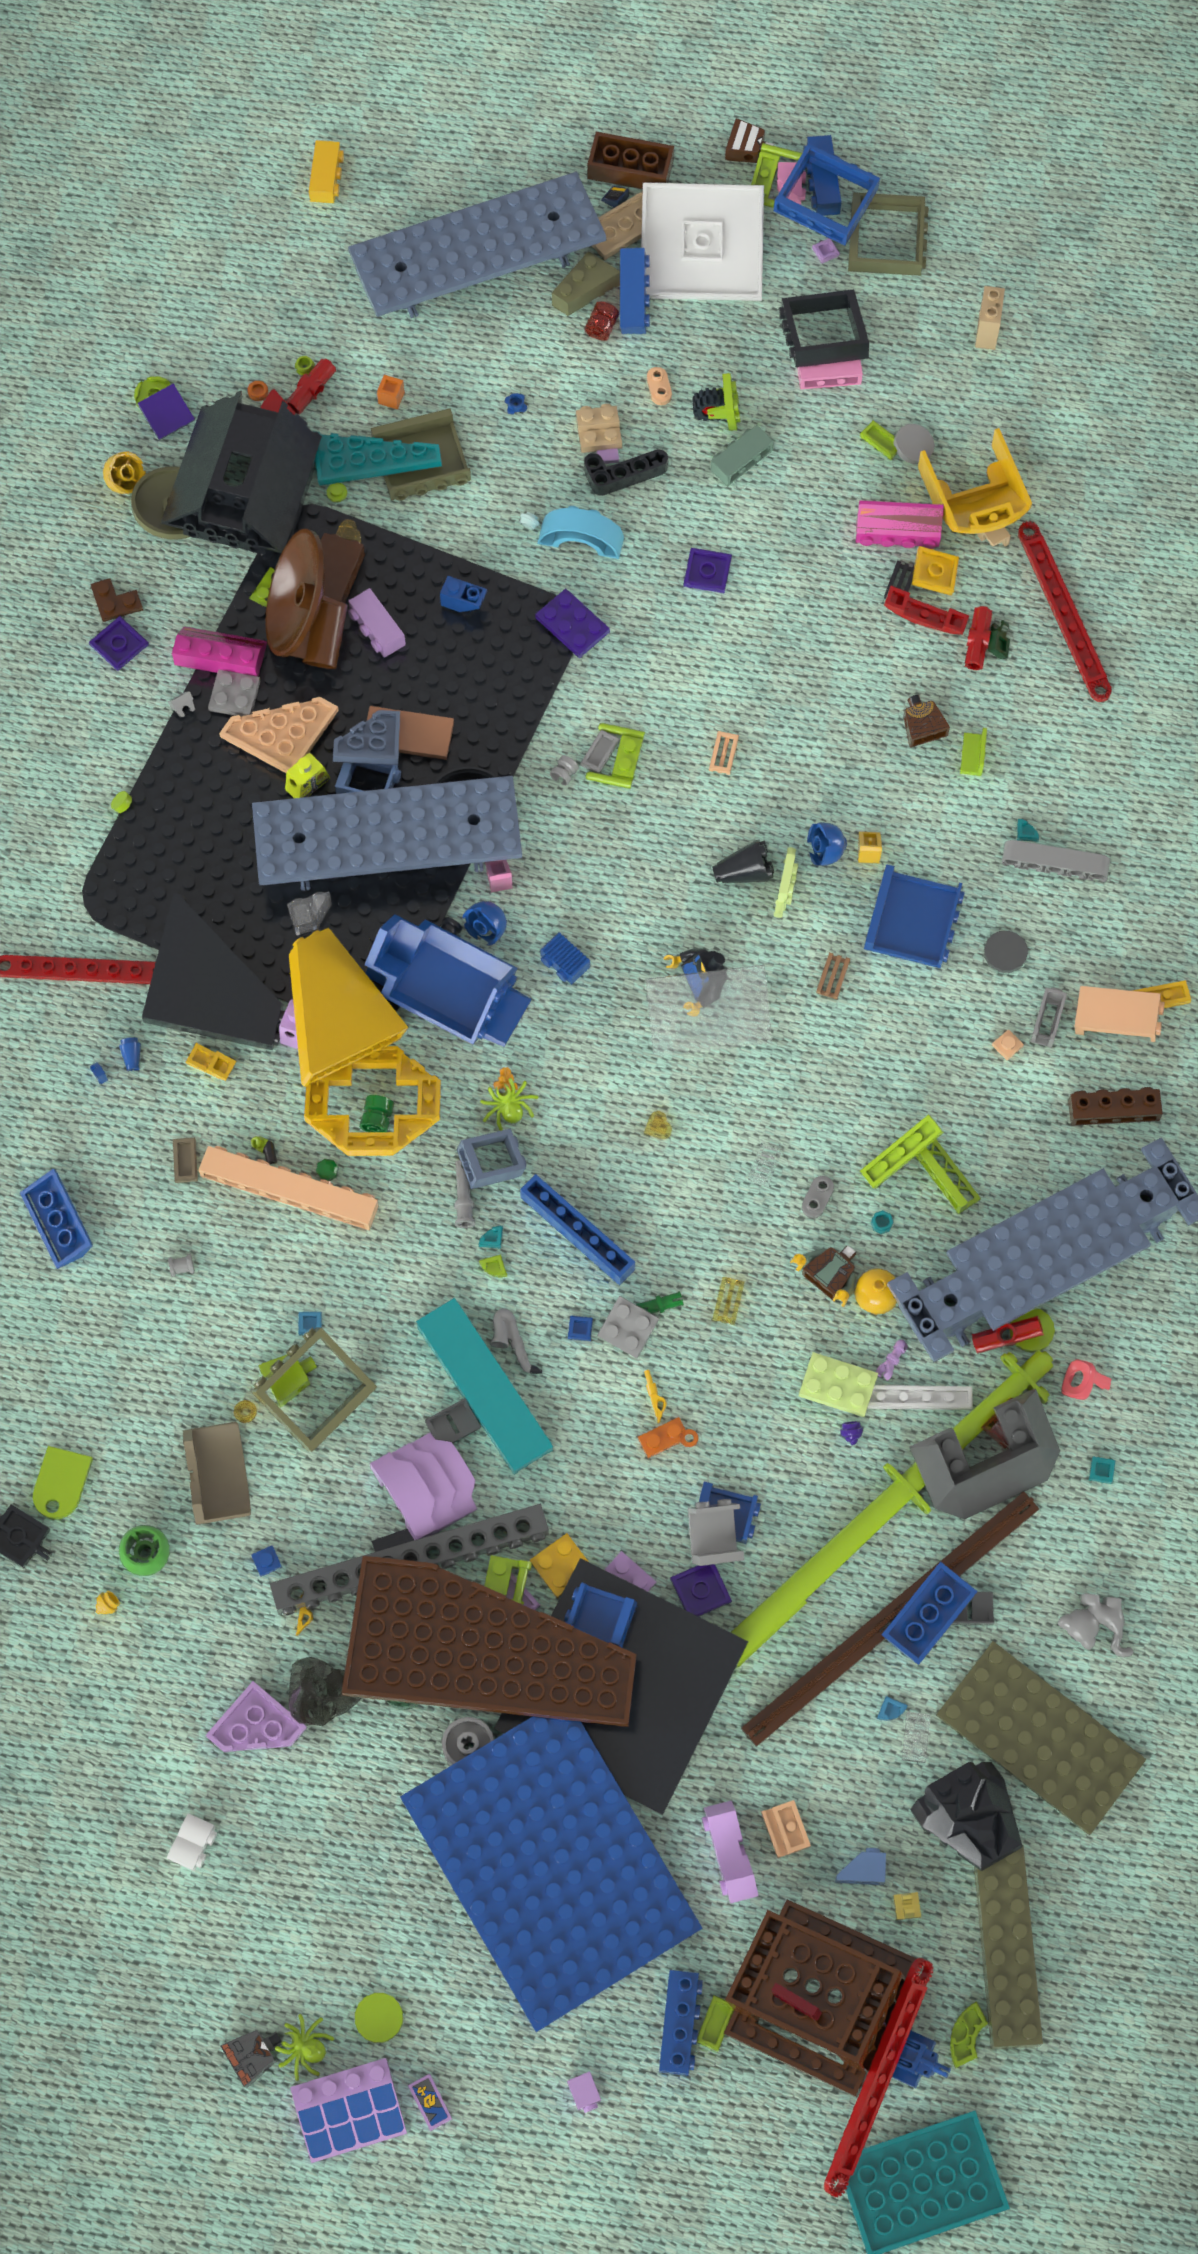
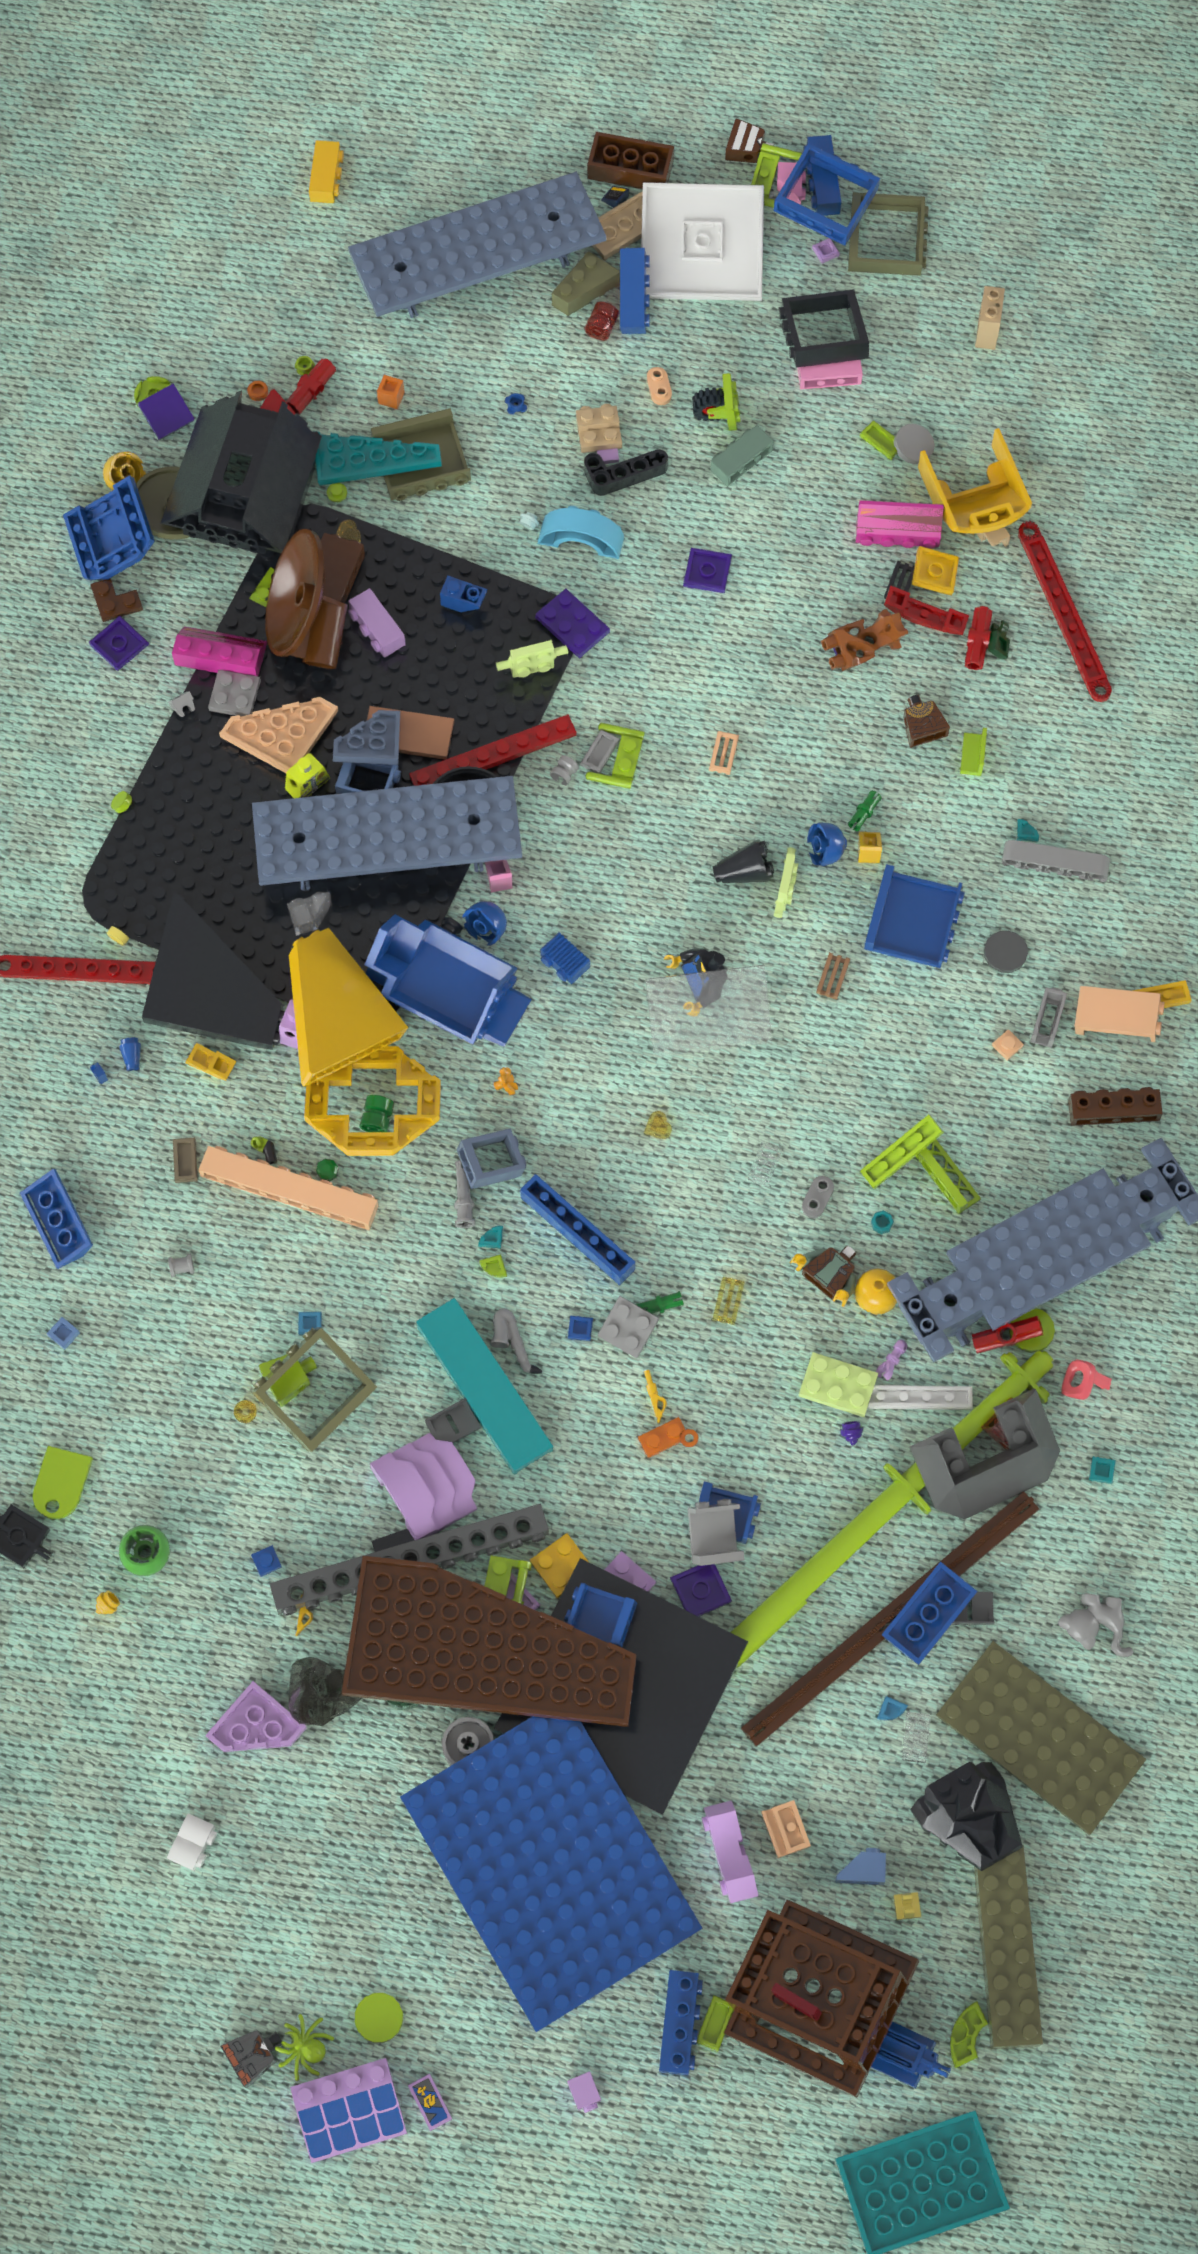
(63, 1333): none -> medium blue plate
(110, 532): none -> blue wedge
(117, 935): none -> light yellow tile
(218, 1473): dark tan panel -> none
(501, 750): none -> red plate
(508, 1104): lime animal -> none
(532, 659): none -> yellowish green plate
(846, 645): none -> dark orange hips
(864, 810): none -> green pin
(878, 2077): red plate -> none

